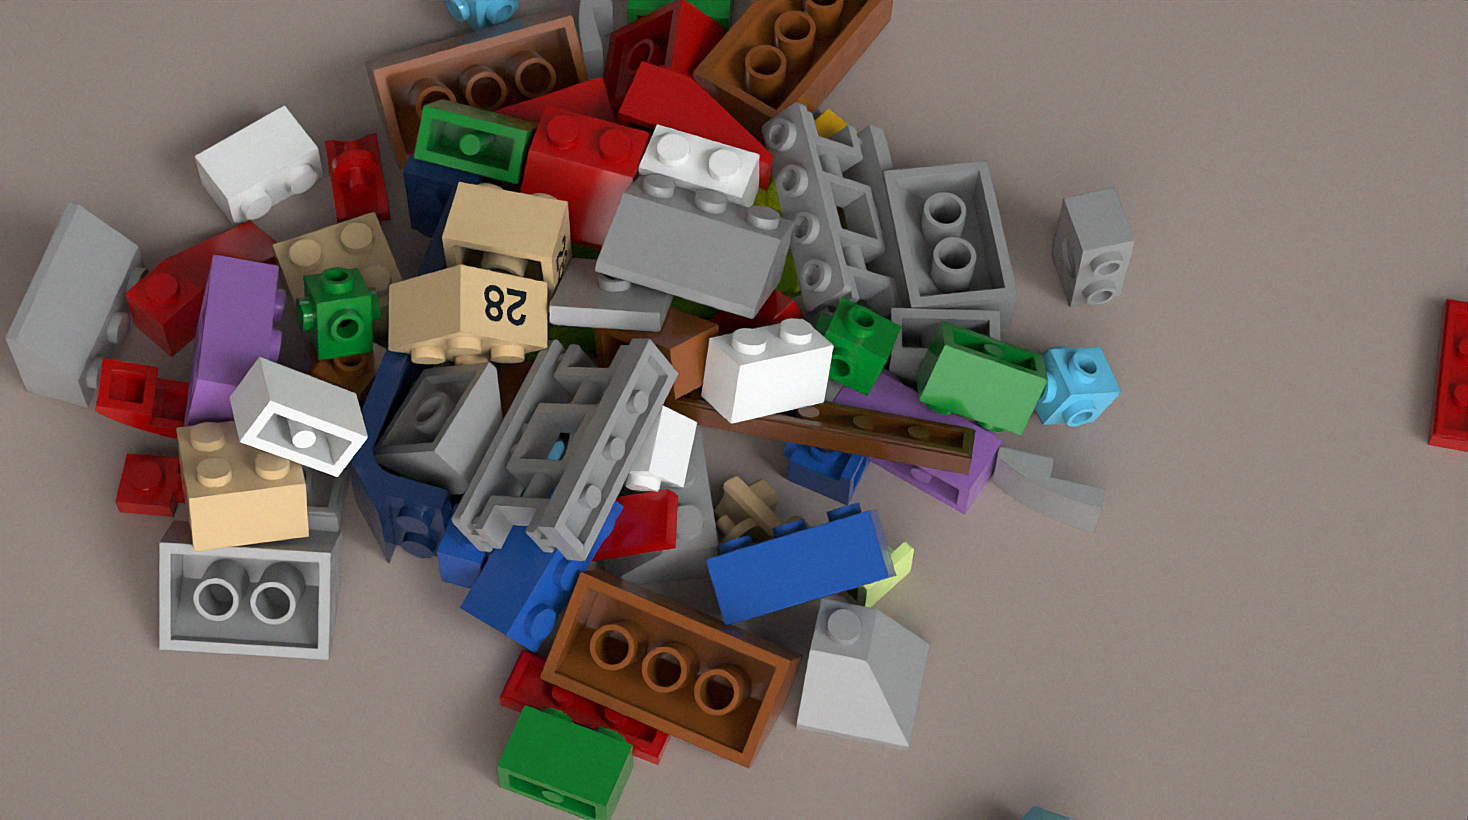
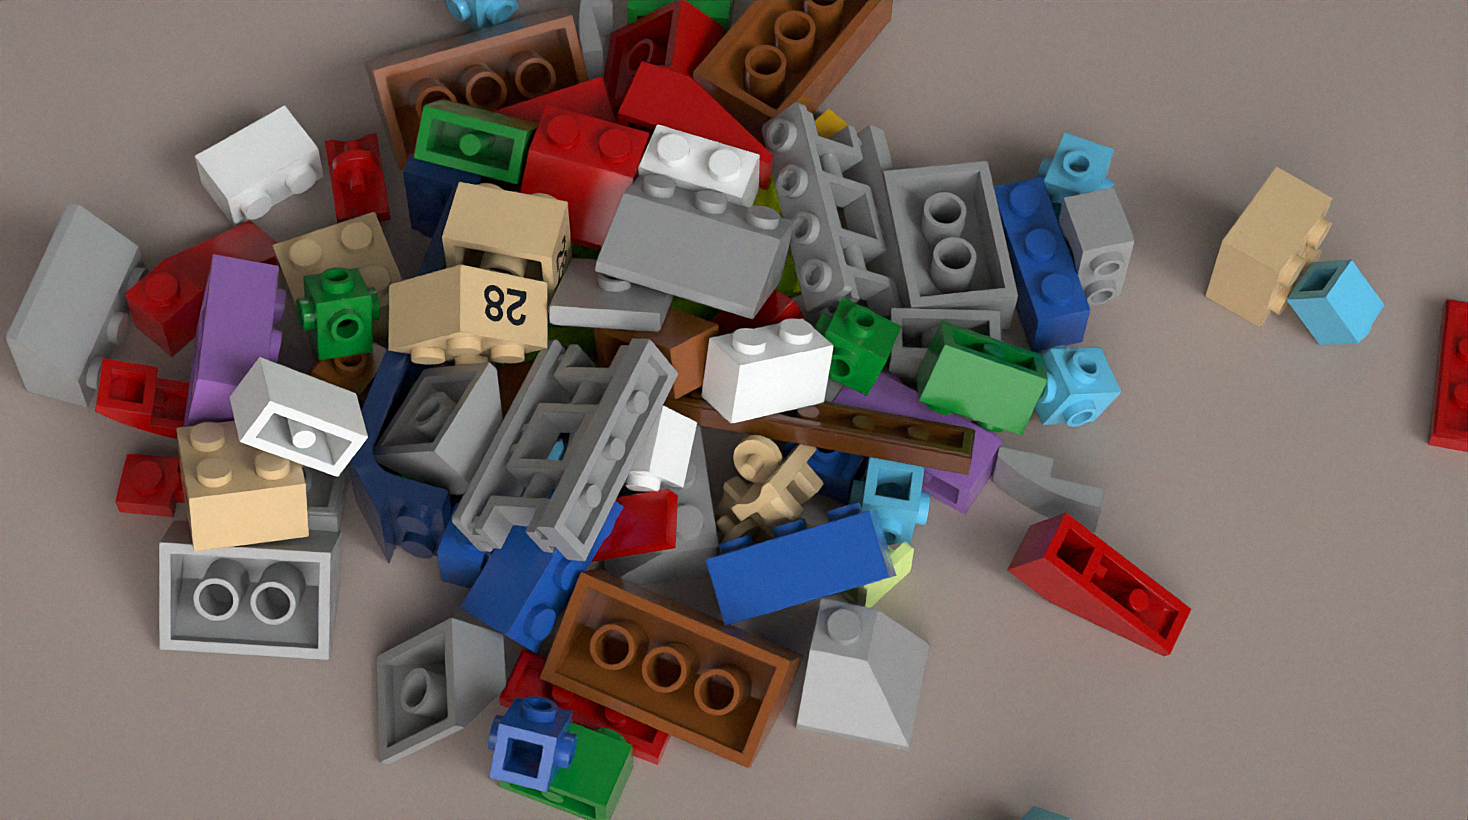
(436, 685): none -> light grey slope
(531, 743): none -> blue brick
(777, 482): none -> tan hips
(896, 495): none -> medium azure brick
(1045, 277): none -> blue brick
(1075, 169): none -> medium azure brick
(1097, 583): none -> red slope
(1270, 247): none -> tan brick
(1335, 302): none -> medium azure brick

